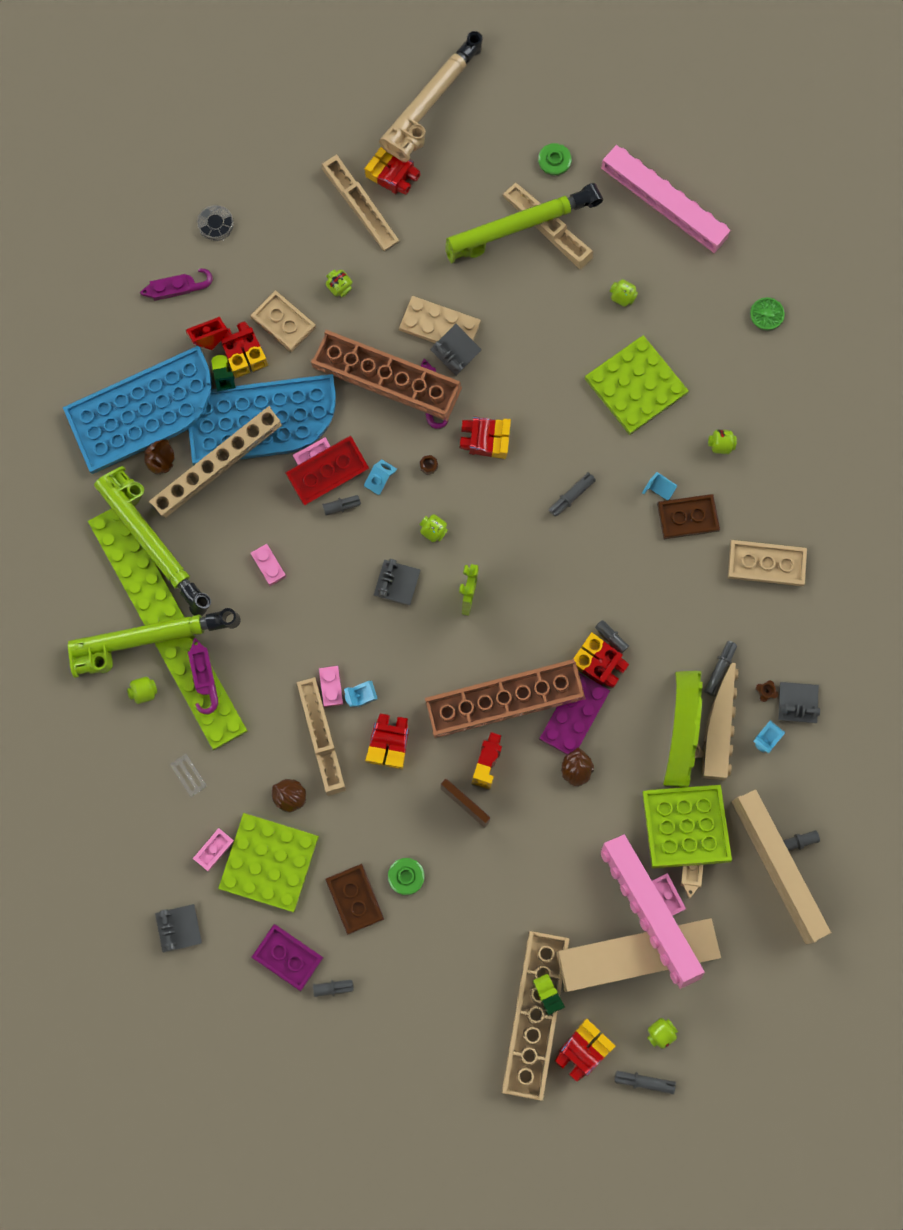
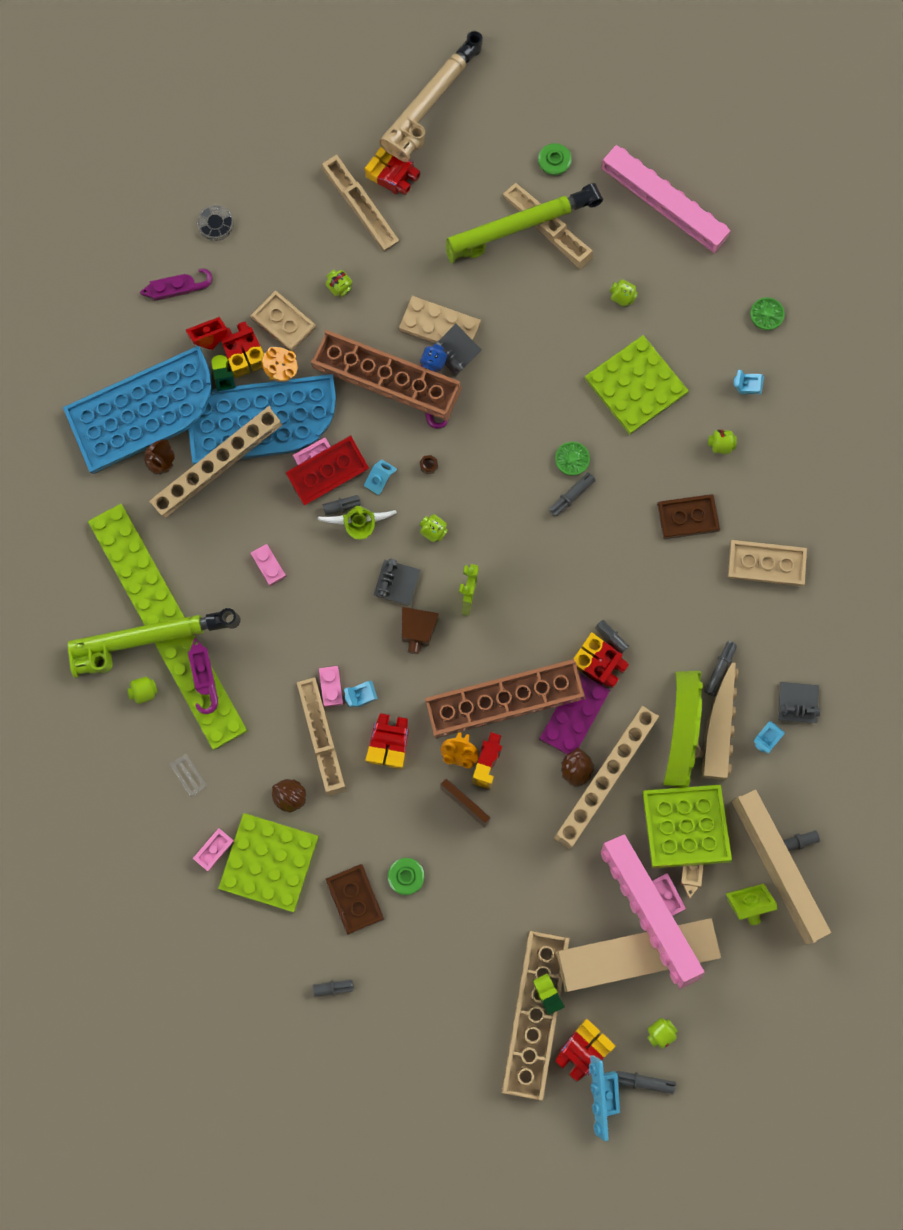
(117, 491): lime piece -> none
(178, 928): dark grey hinge -> none
(278, 371): none -> light orange plate
(287, 957): magenta tile -> none
(358, 521): none -> lime helmet
(417, 628): none -> reddish brown torso
(433, 358): none -> blue head
(459, 751): none -> light orange plate
(487, 438): red hips -> none
(572, 458): none -> bright green wheel
(605, 1096): none -> medium azure bracket
(606, 777): none -> tan tile
(661, 486): medium azure bracket -> none
(748, 383): none -> medium azure bracket
(751, 903): none -> lime tile
(769, 685): reddish brown plate -> none

